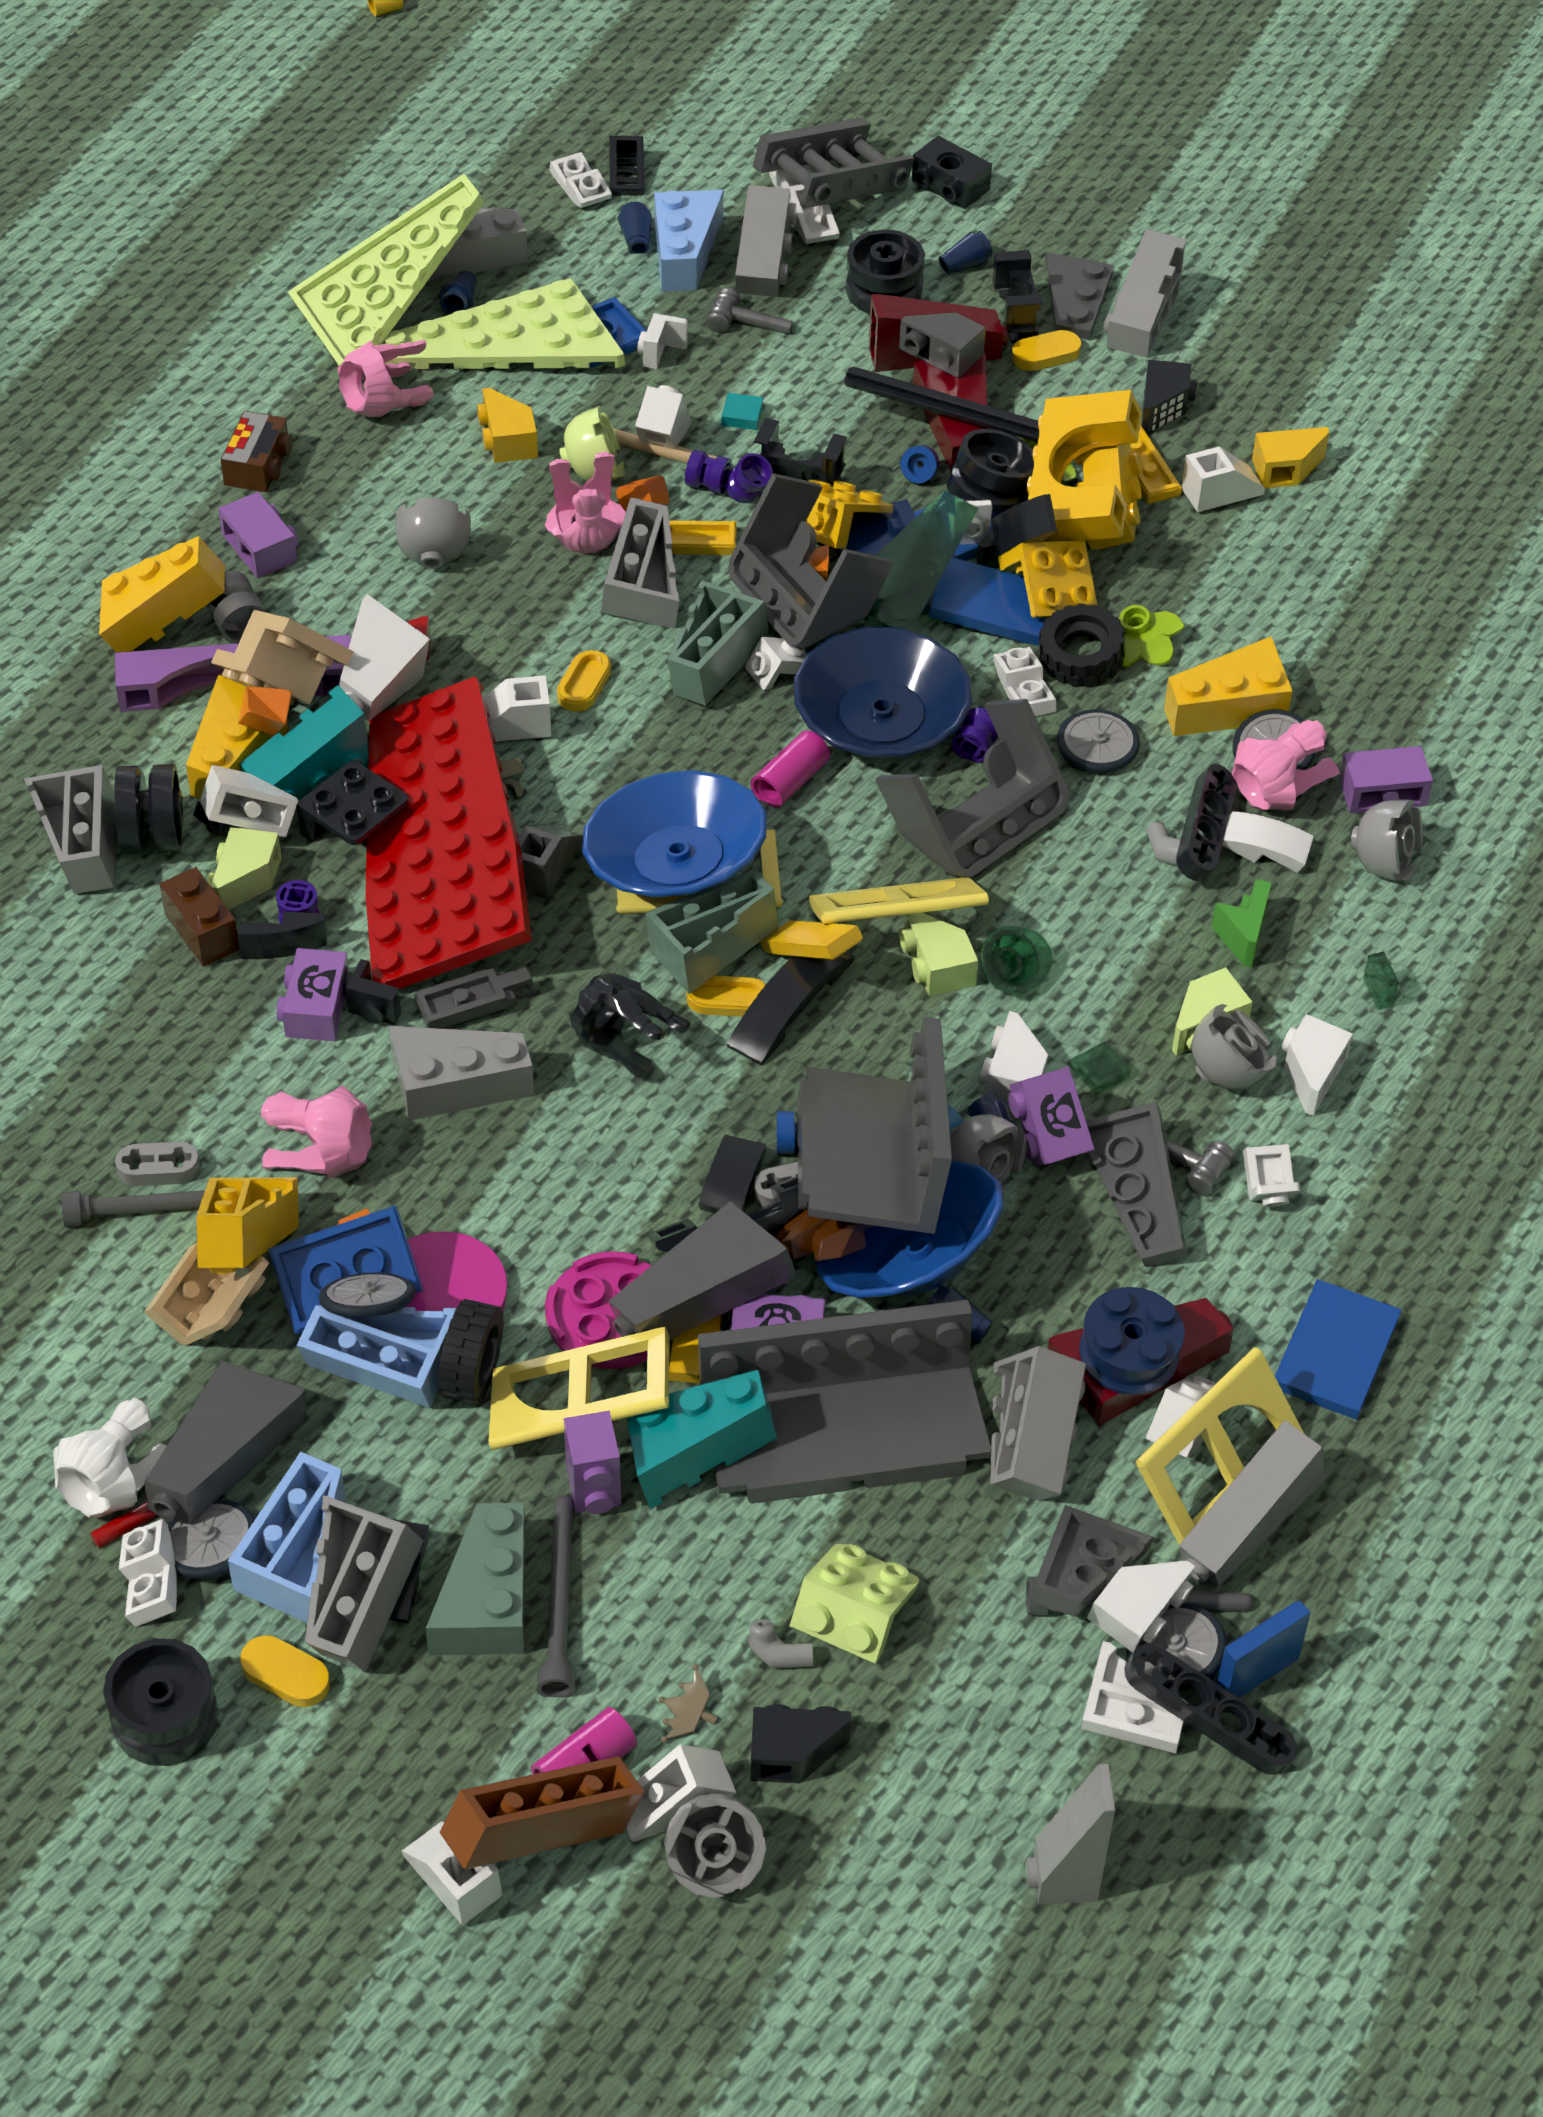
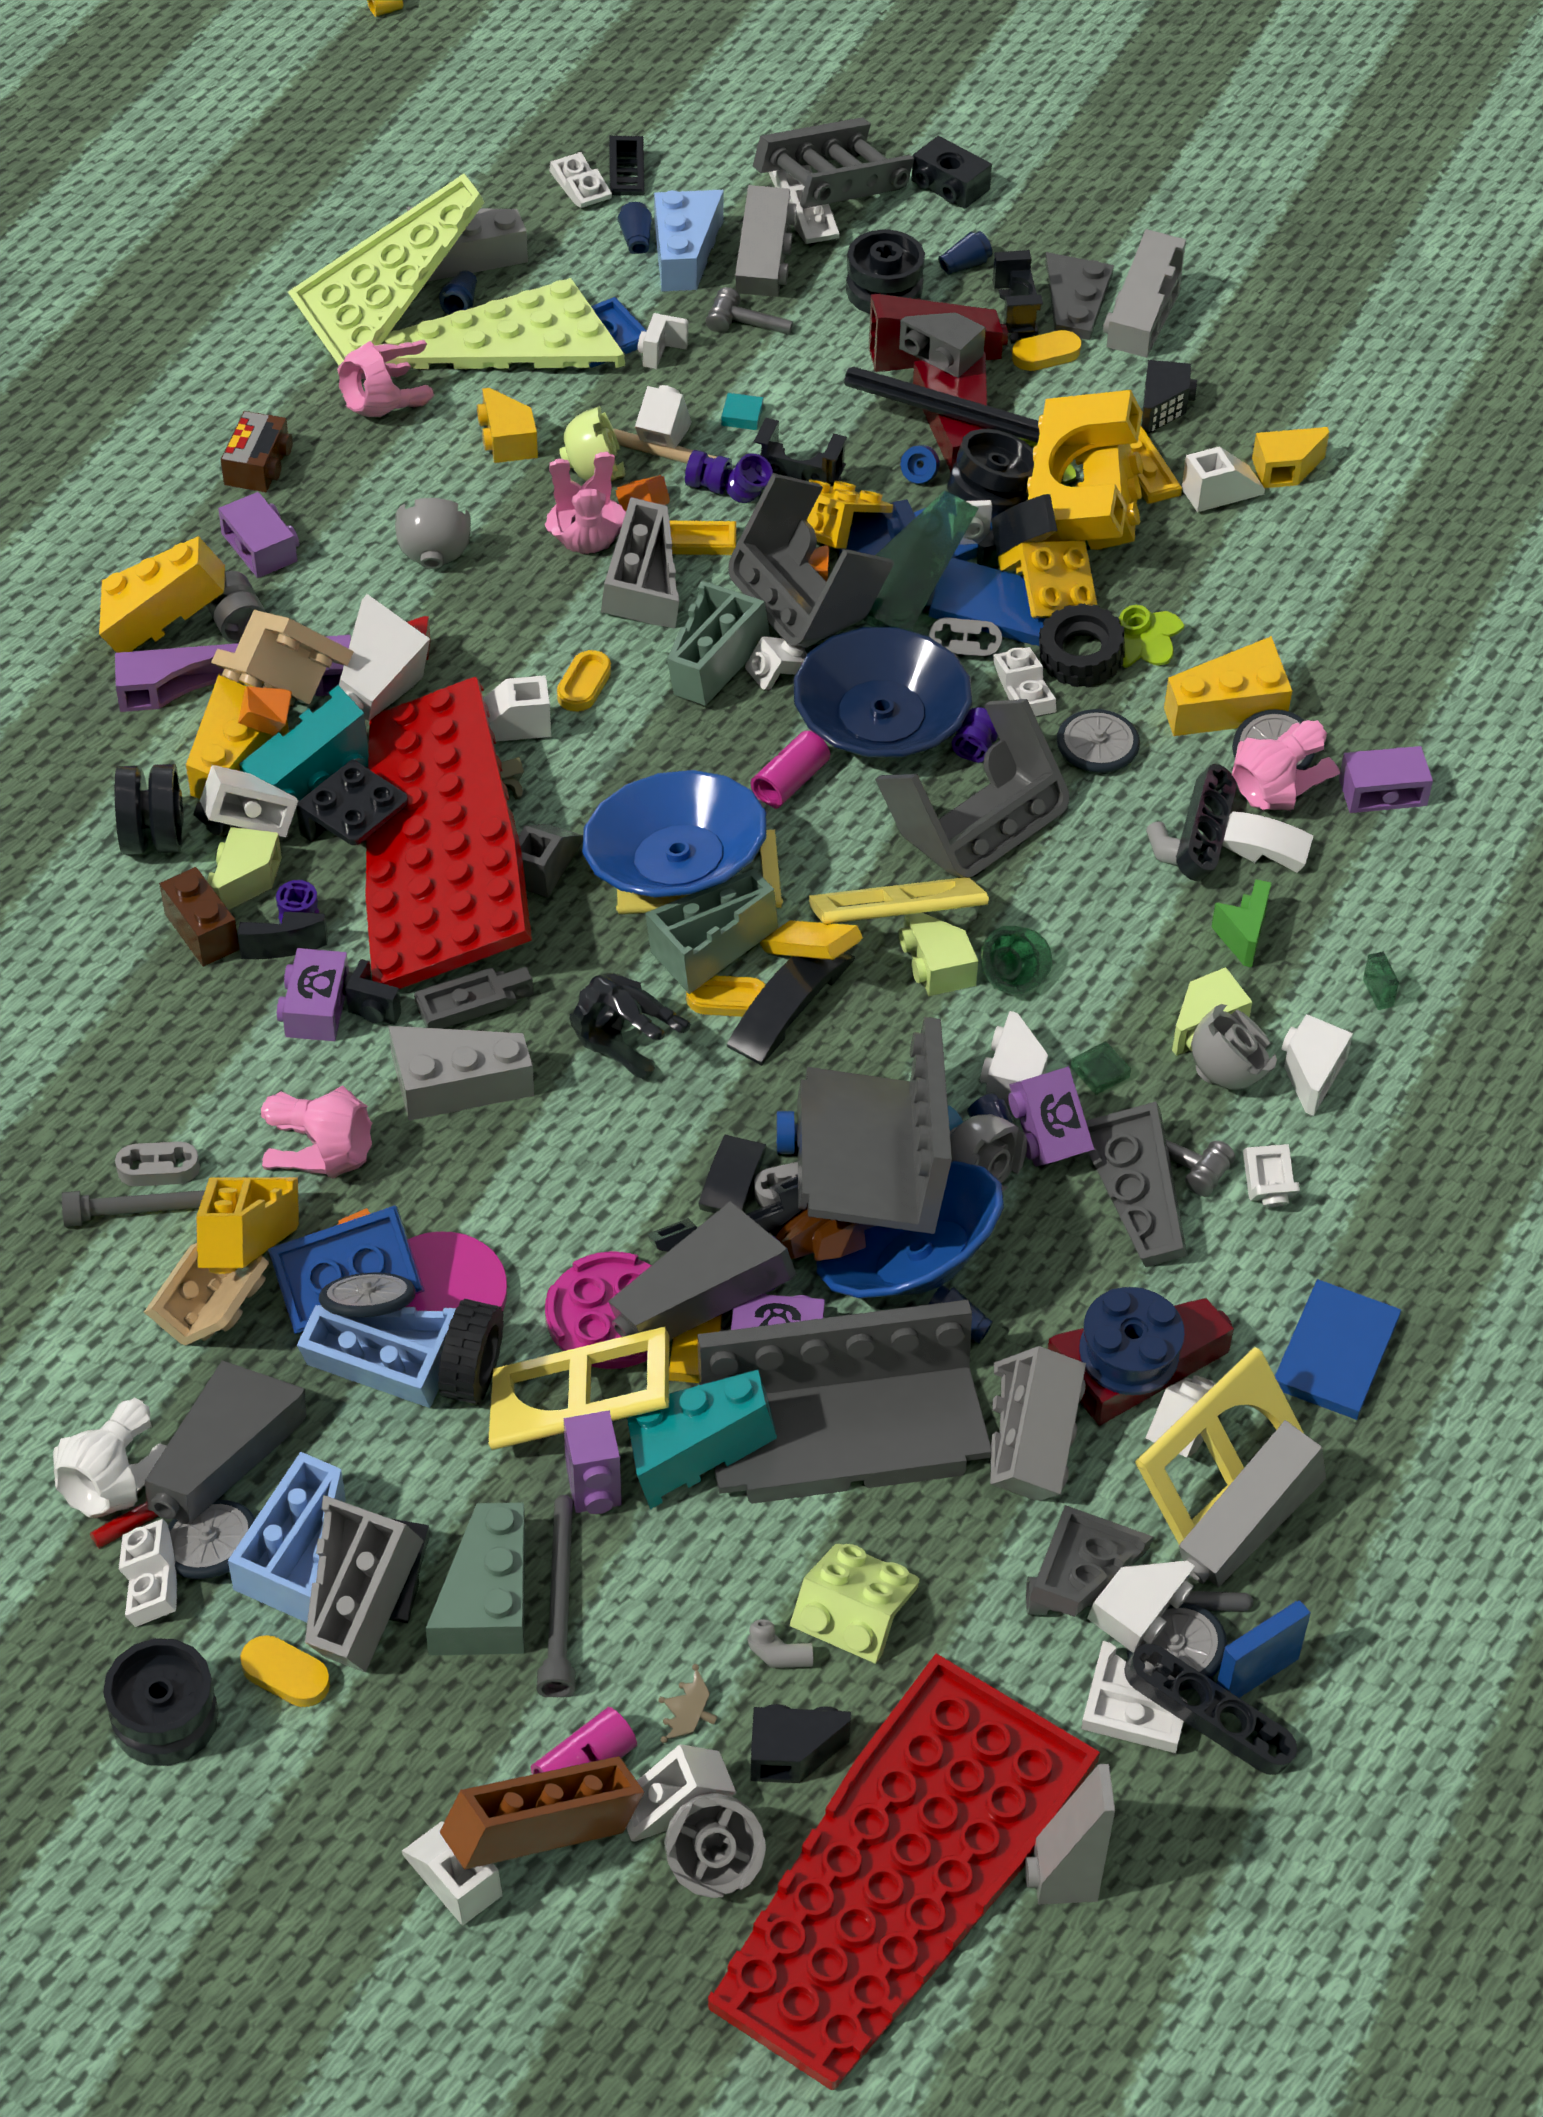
(80, 823): light grey wedge -> none
(899, 1869): none -> red wing
(967, 626): none -> light grey beam
(1387, 833): light grey cylinder -> none

